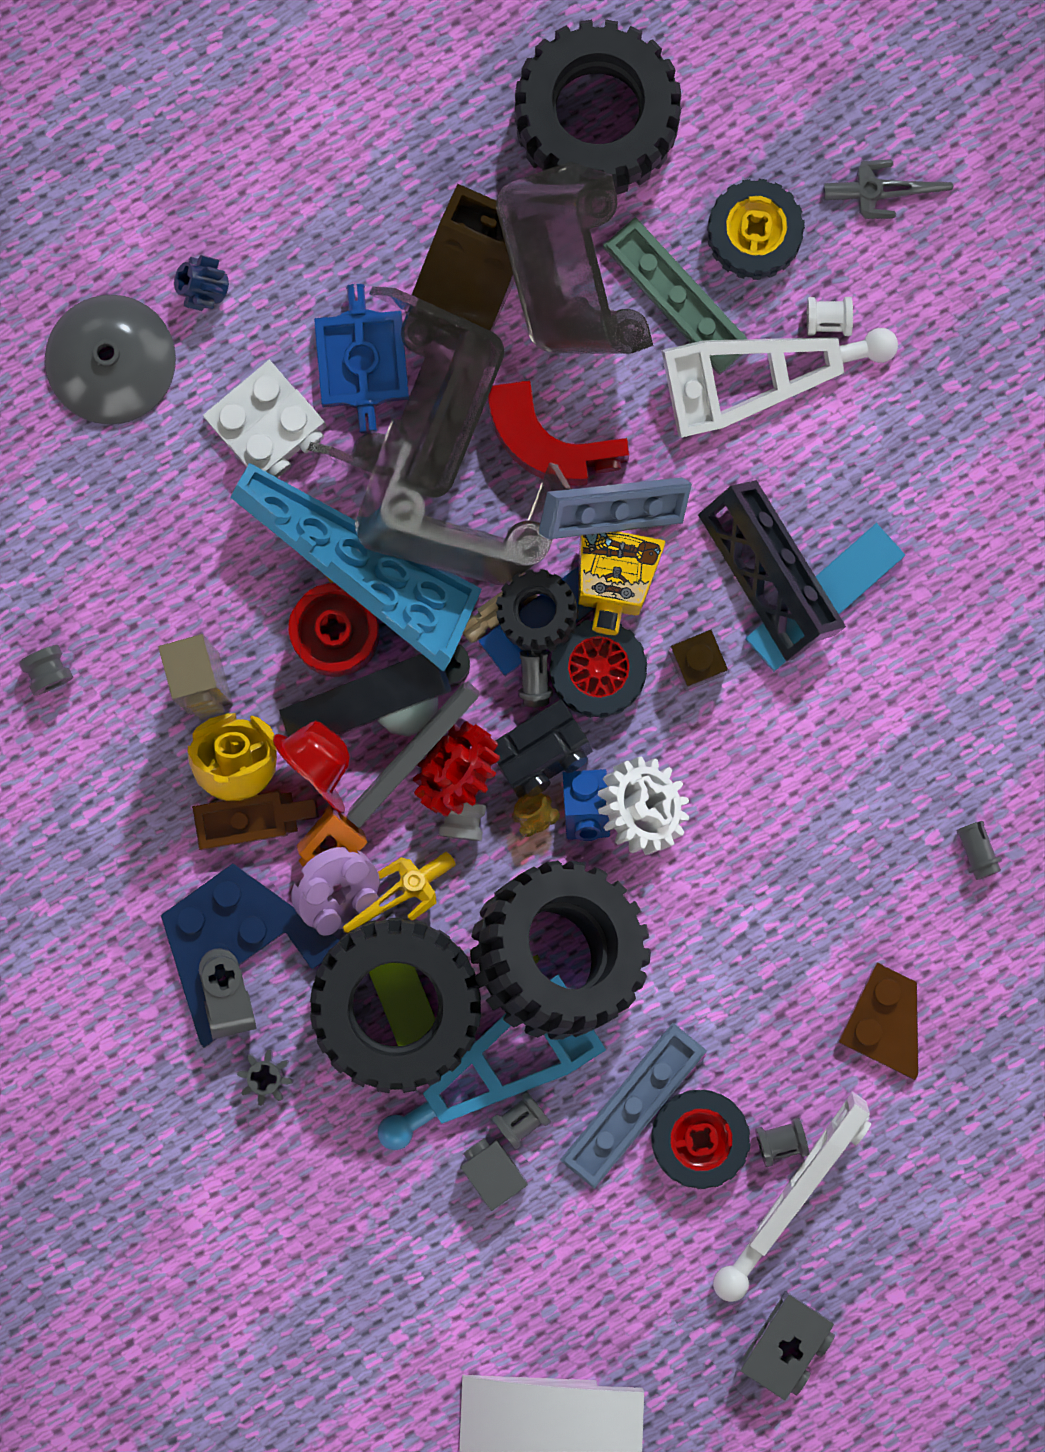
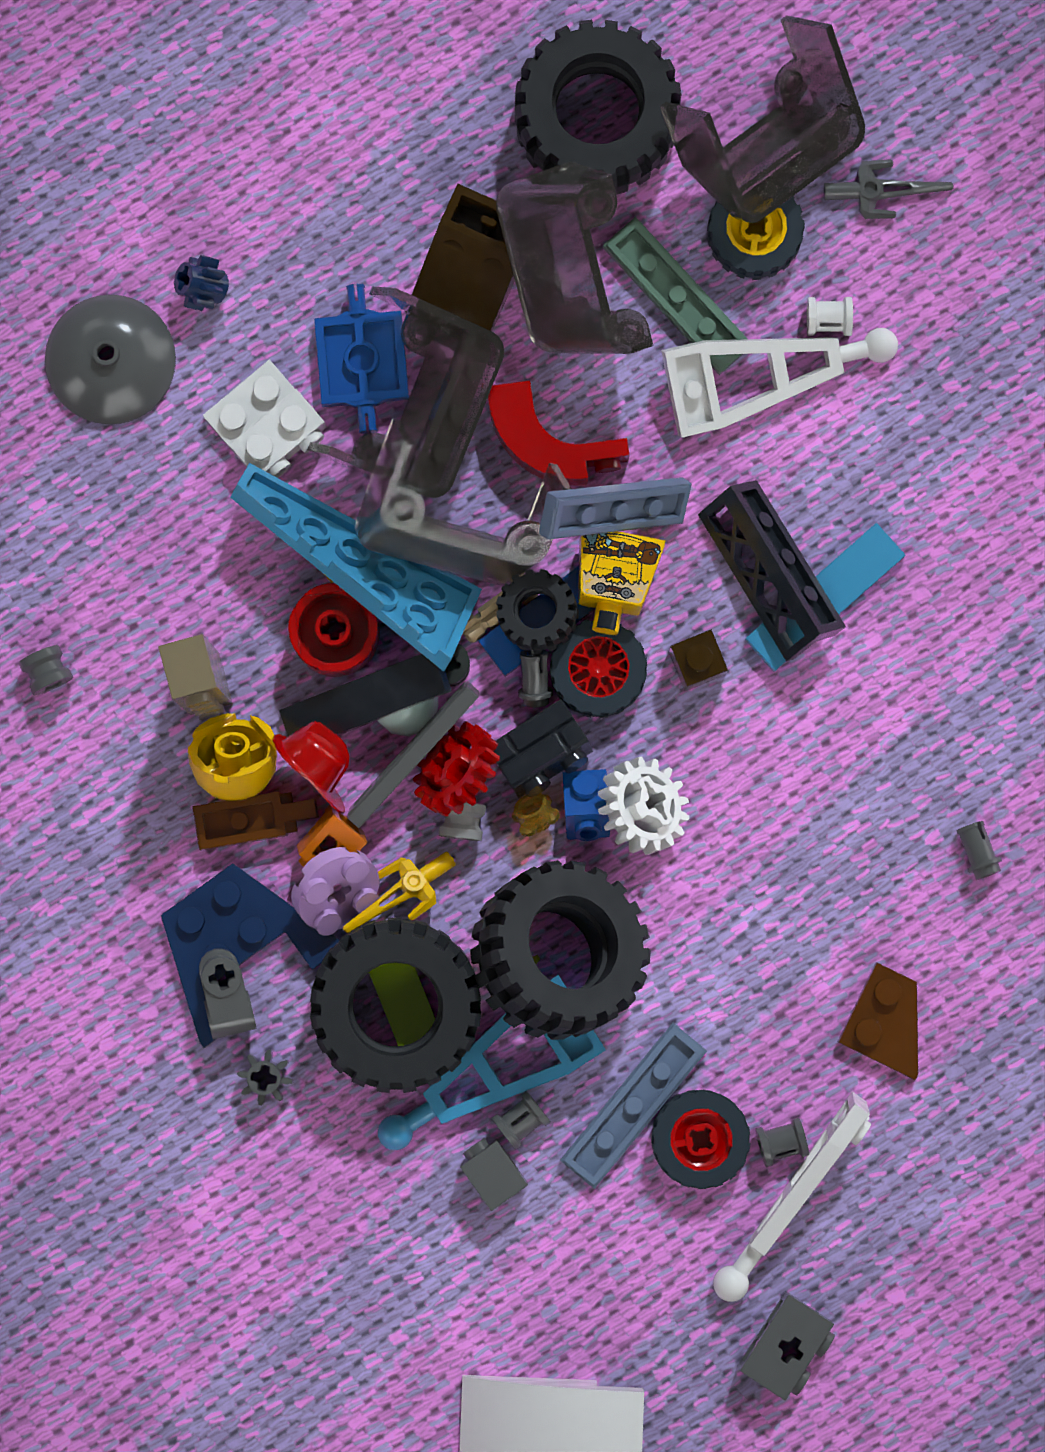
(788, 147): none -> clear smoke windscreen

